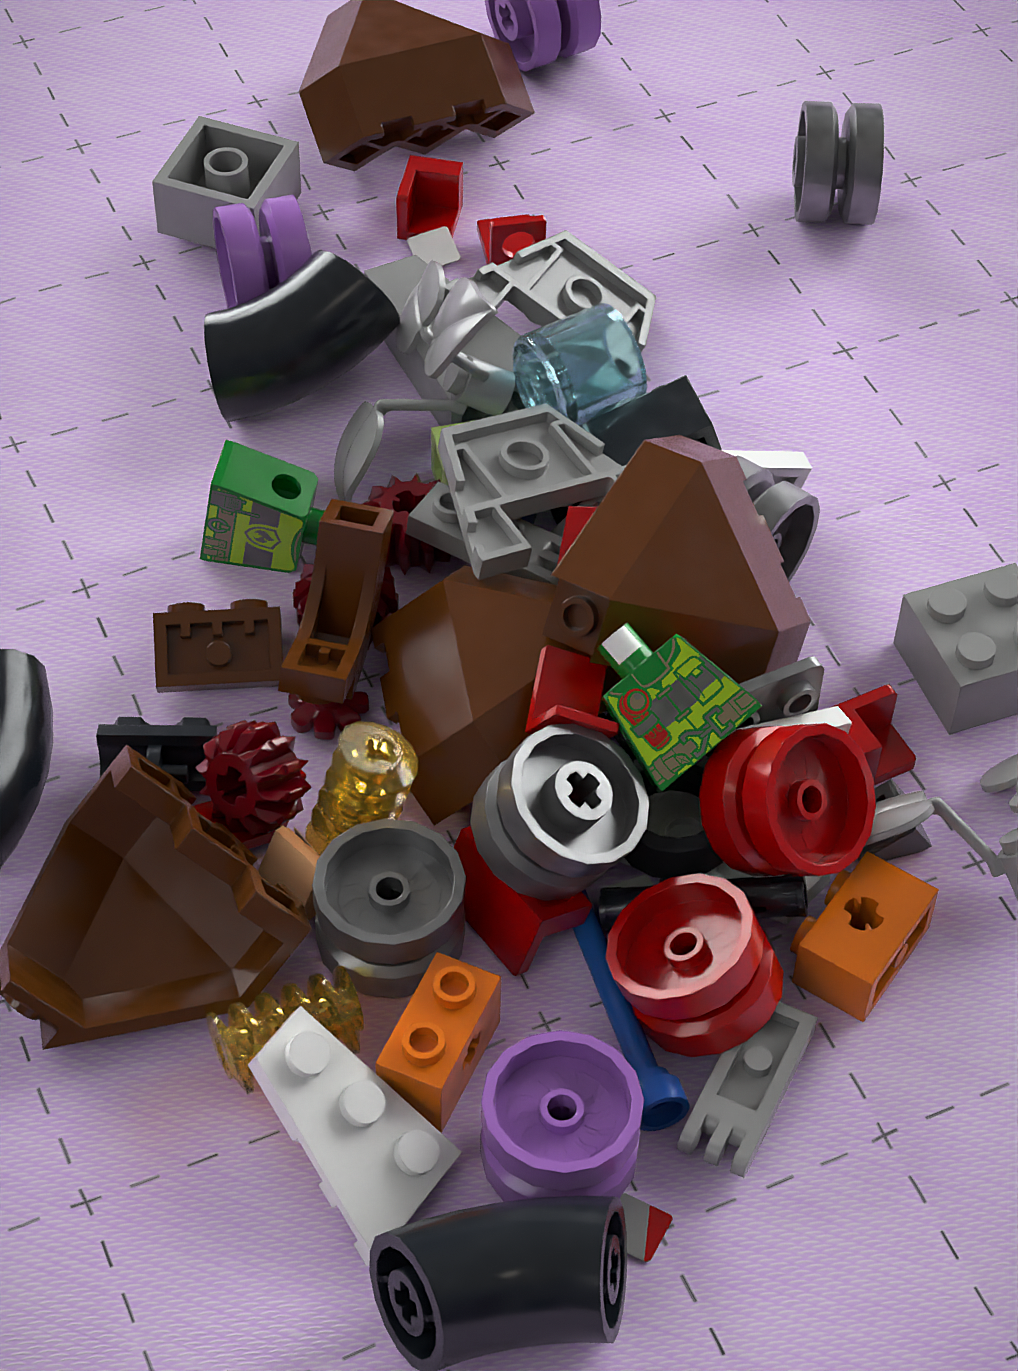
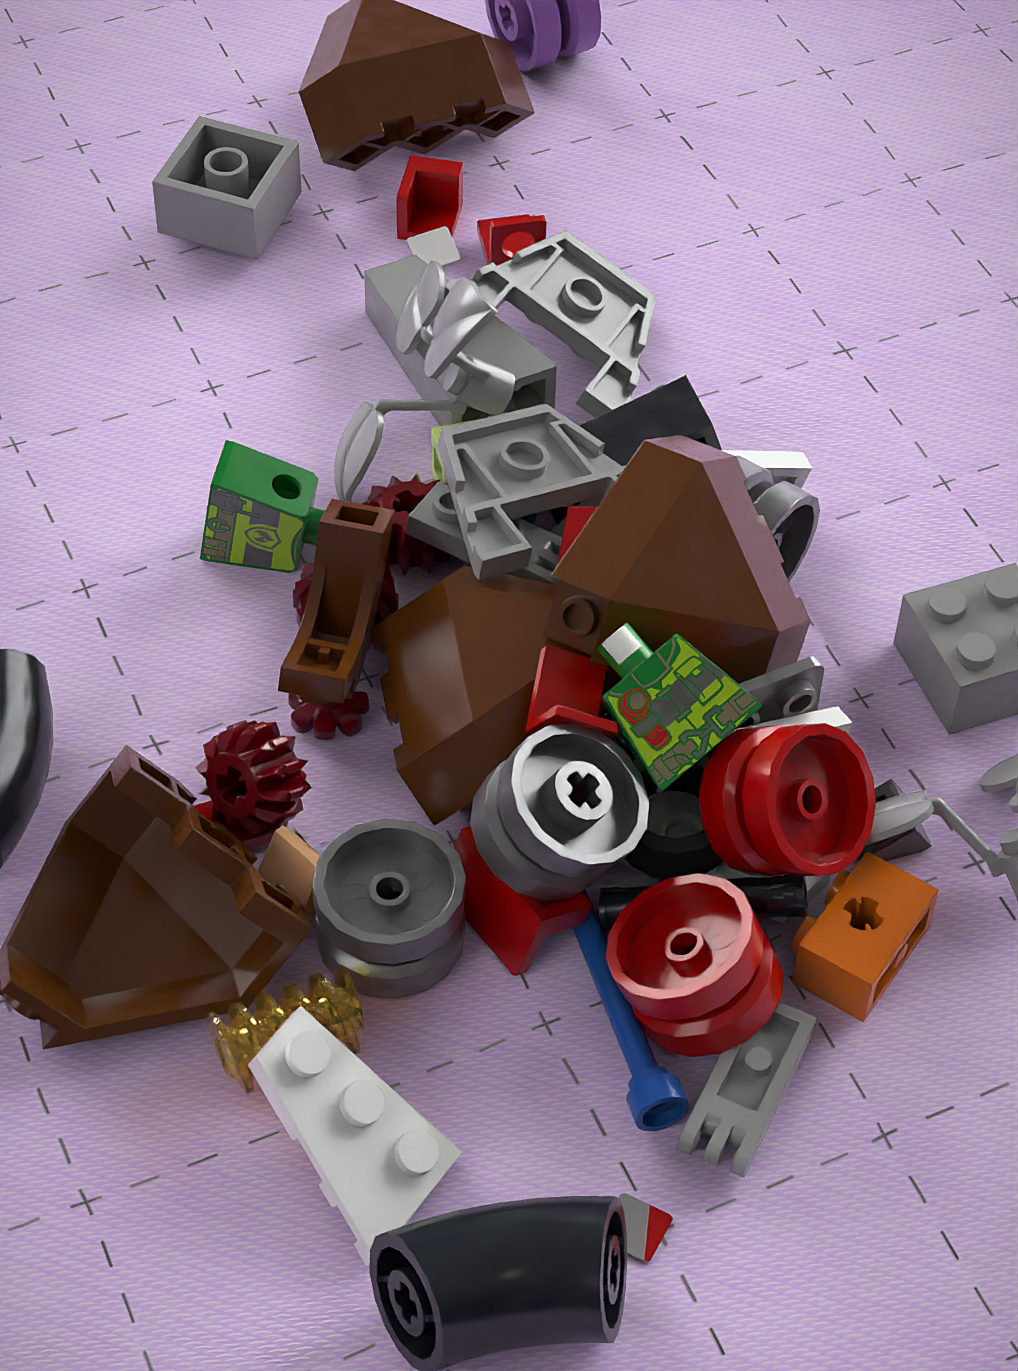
(171, 747): black hips -> none
(217, 647): reddish brown bracket -> none
(254, 262): medium lavender wheel -> none
(295, 336): black brick -> none
(365, 782): clear yellow piece -> none
(441, 1037): orange brick -> none
(560, 1118): medium lavender wheel -> none
(580, 364): clear light blue piece -> none
(842, 163): flat silver wheel -> none
(876, 736): red panel -> none

